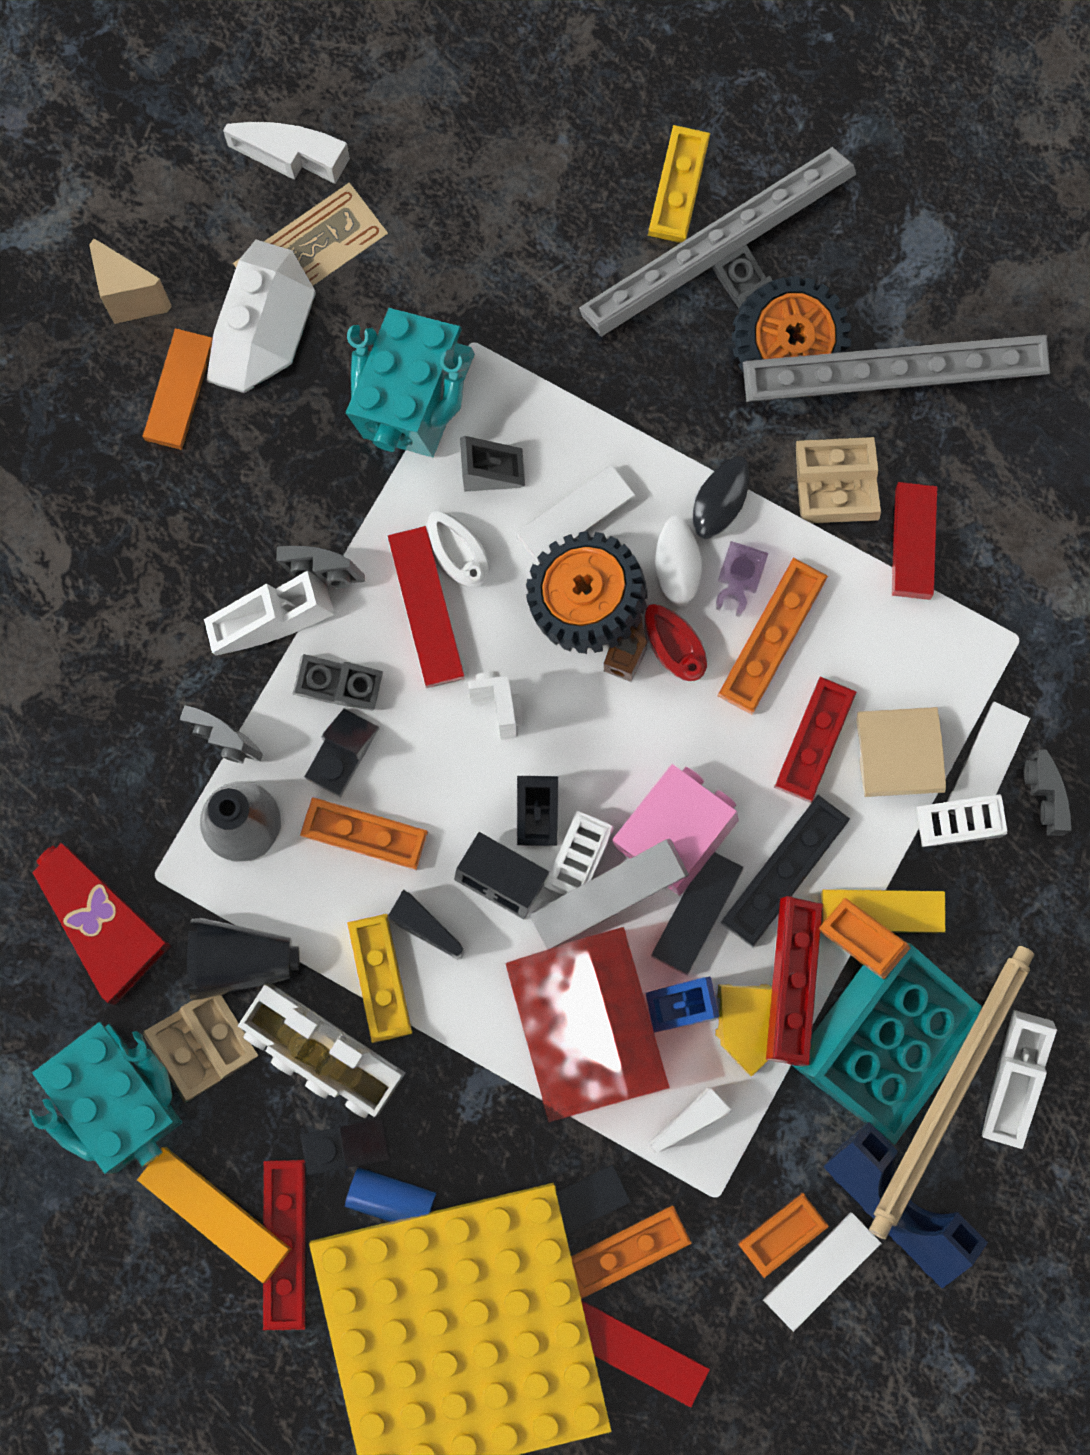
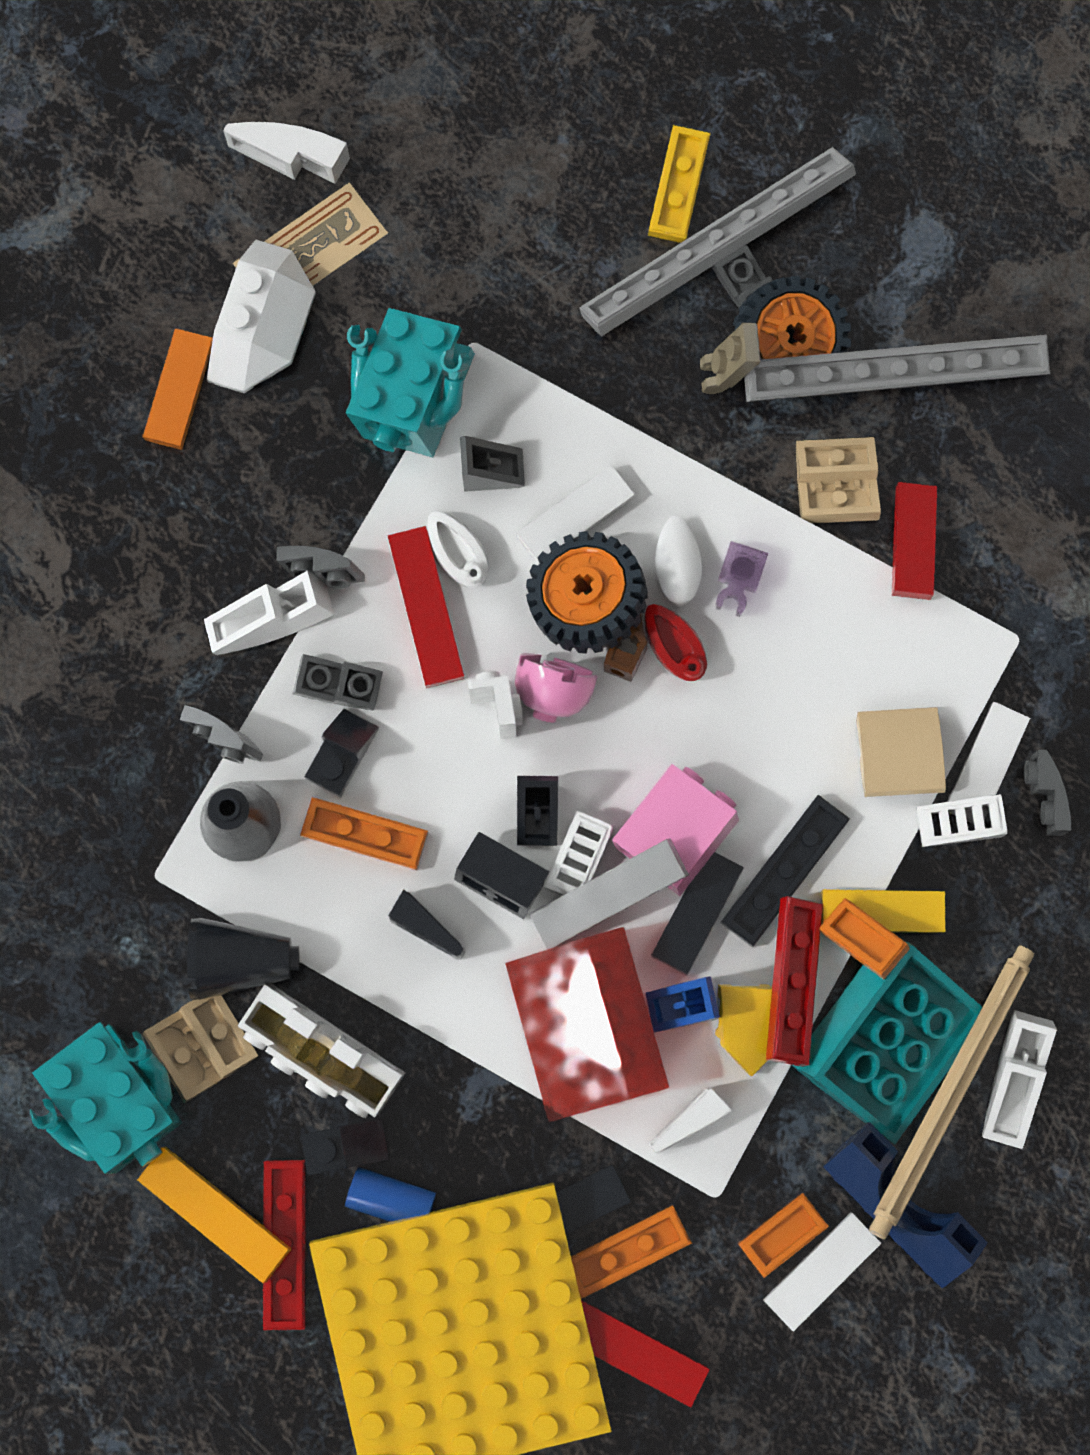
(102, 927): red slope -> none
(126, 287): tan slope -> none
(379, 978): yellow tile -> none
(553, 686): none -> bright pink cylinder
(721, 498): black arm -> none
(732, 359): none -> dark tan hinge
(772, 636): orange tile -> none
(815, 739): red tile -> none

